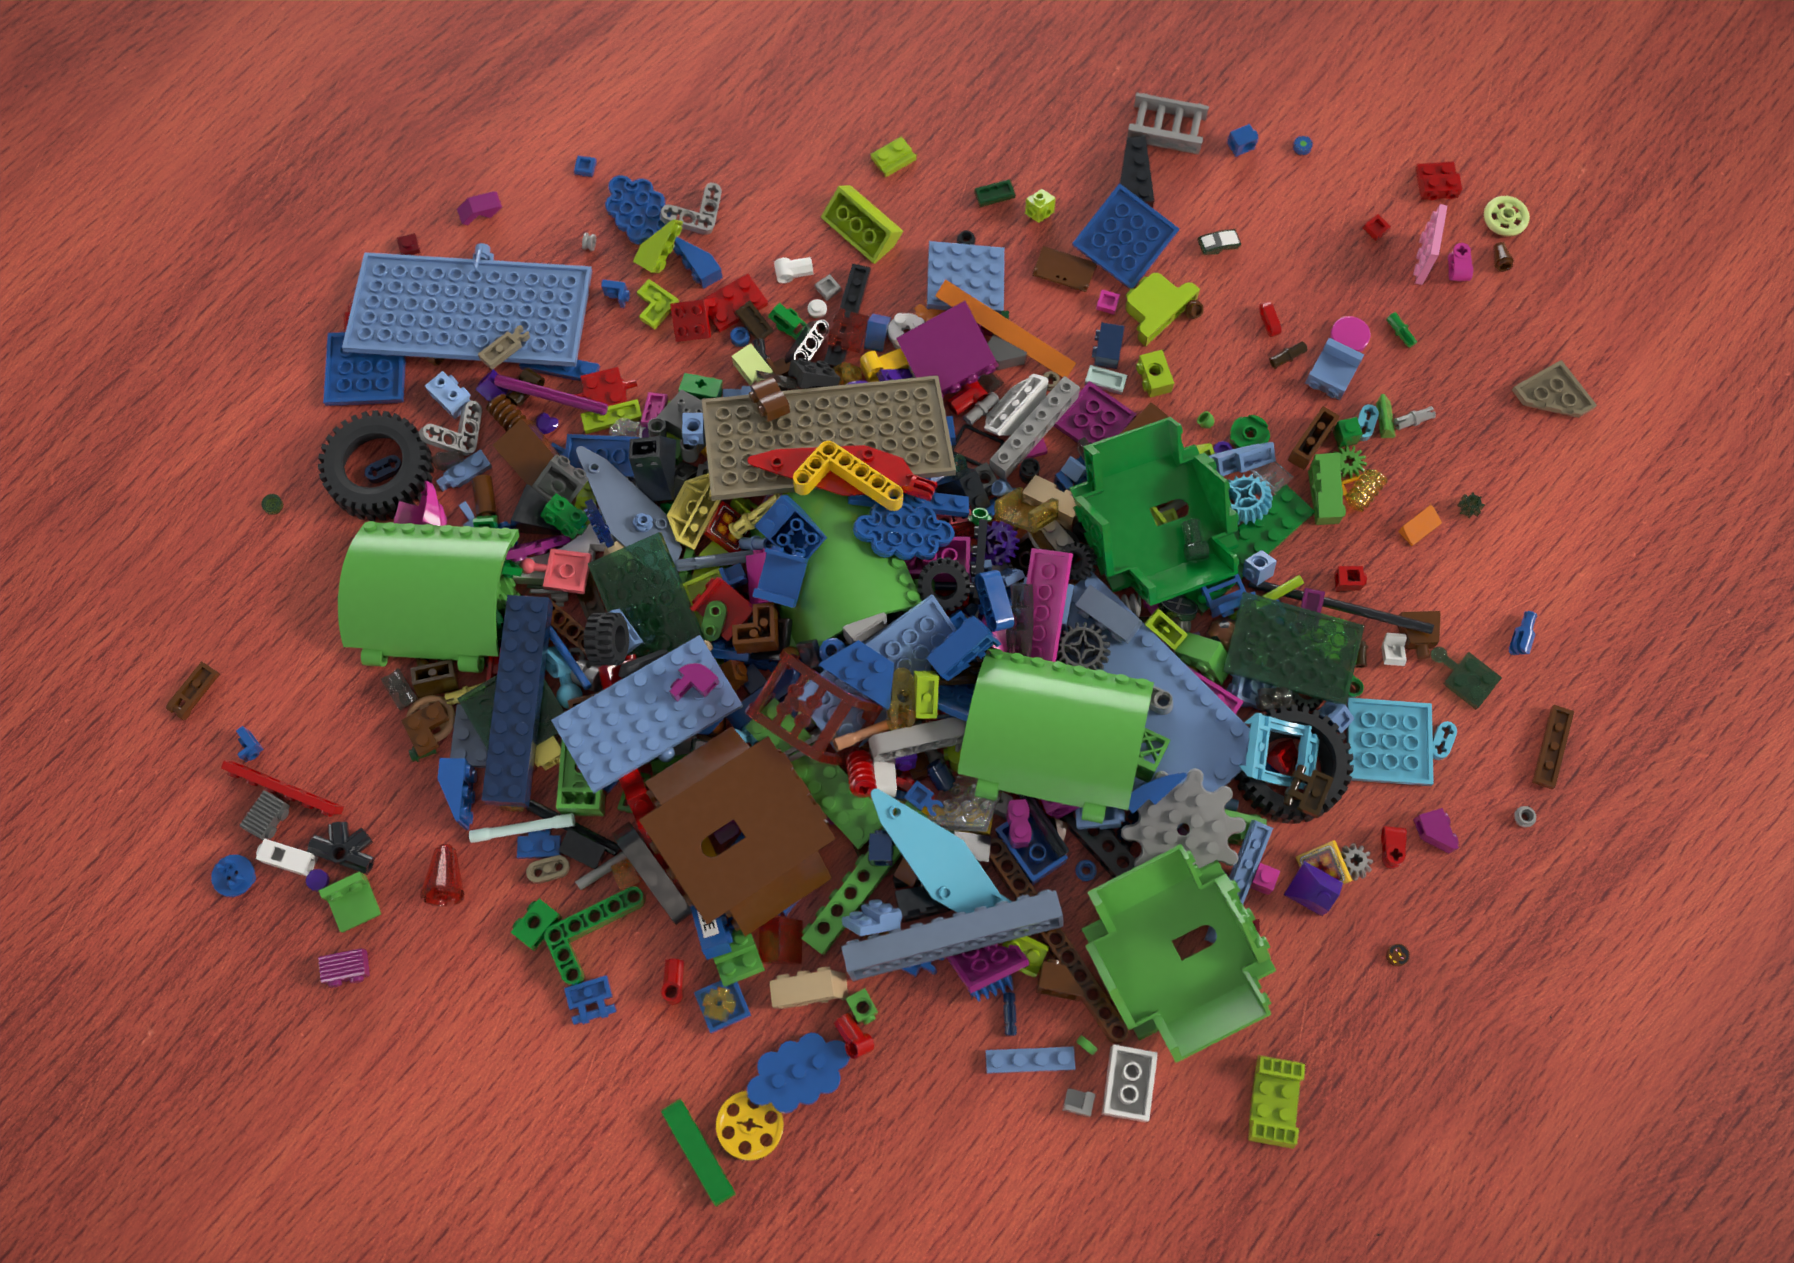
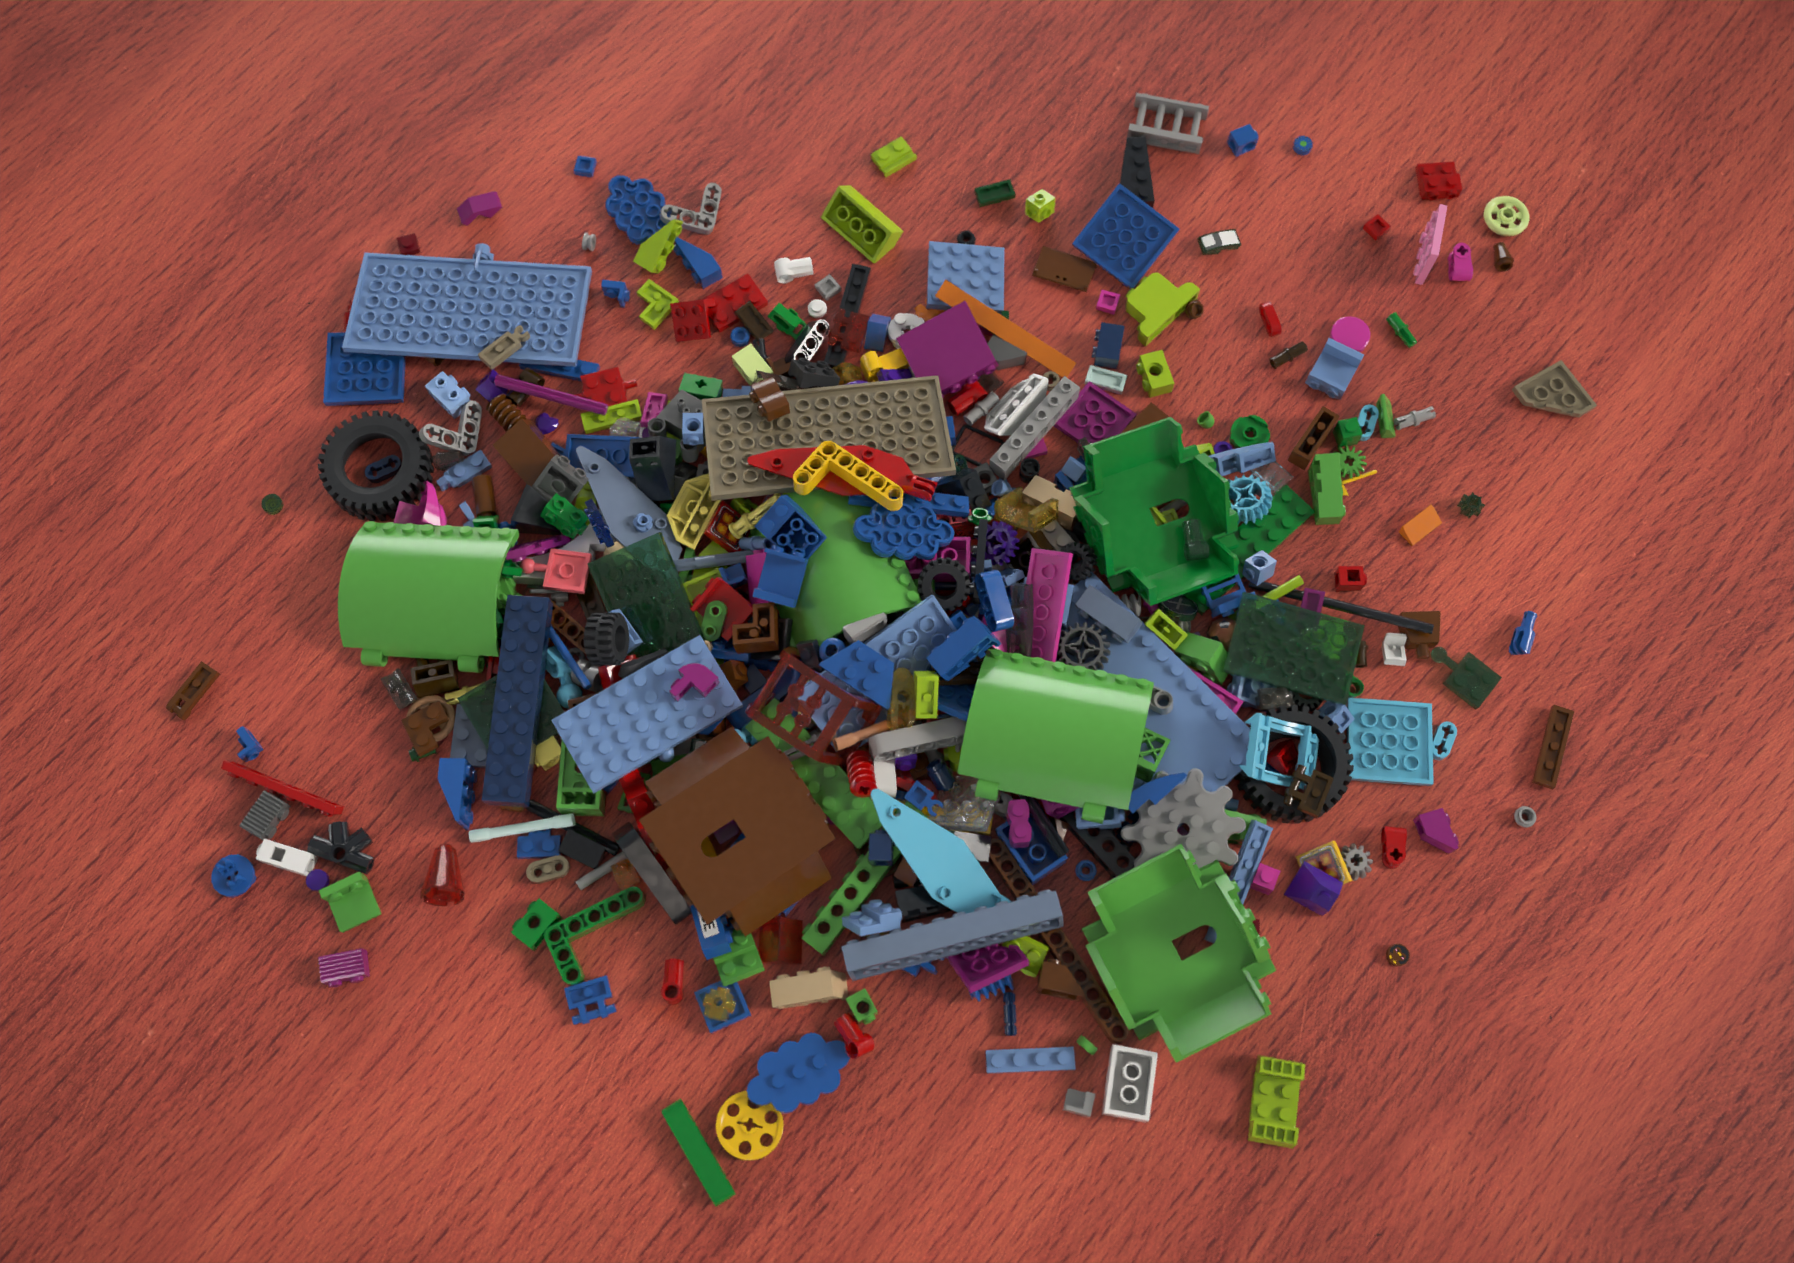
(1365, 490): clear yellow piece -> none

